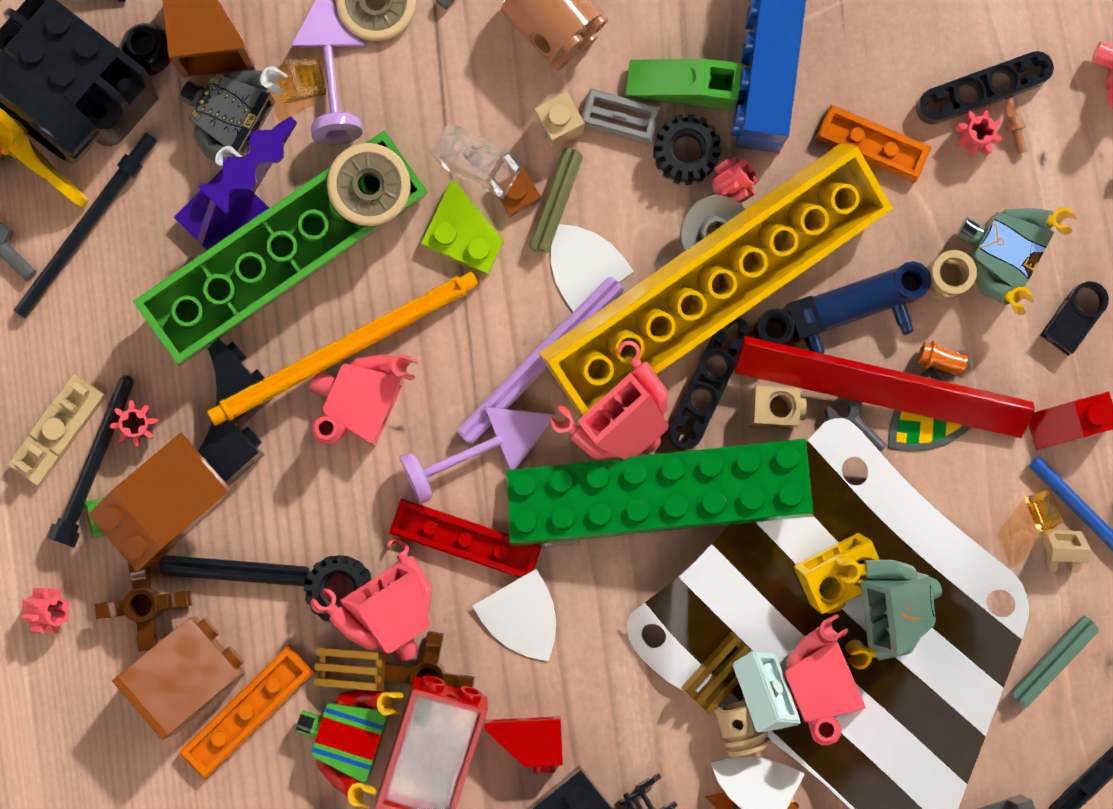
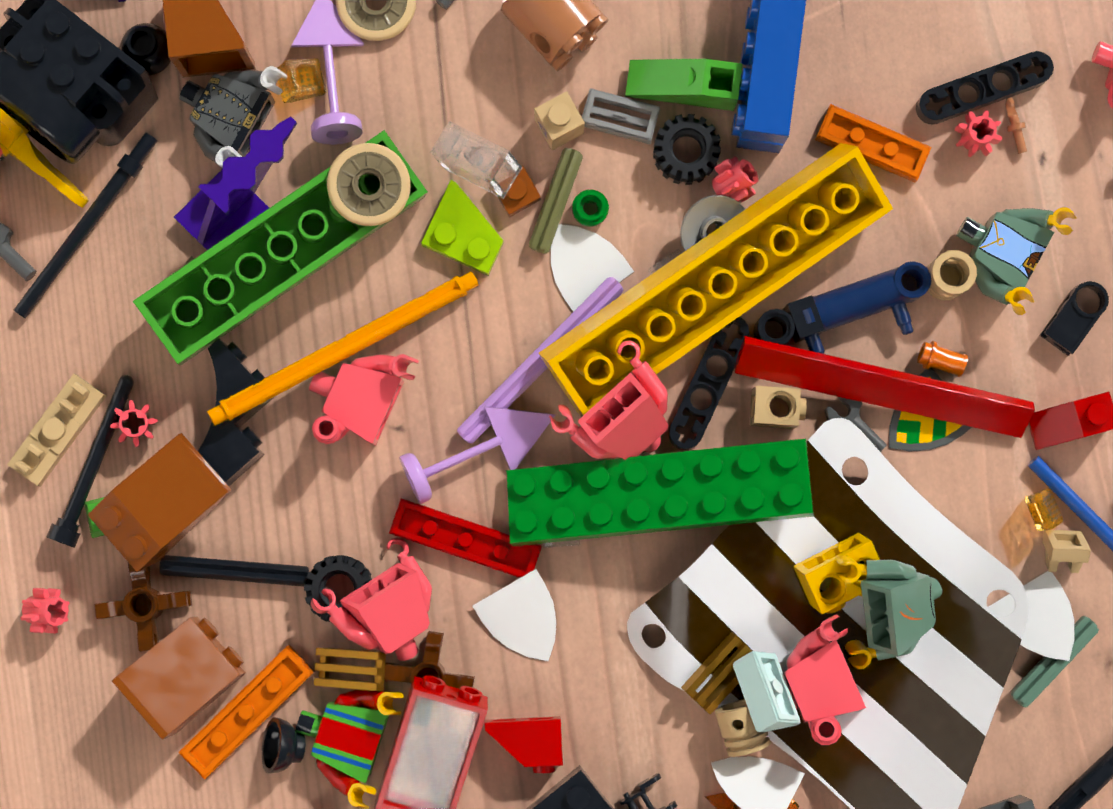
(281, 746): none -> black piece
(594, 197): none -> green plate
(1050, 617): none -> white sticker

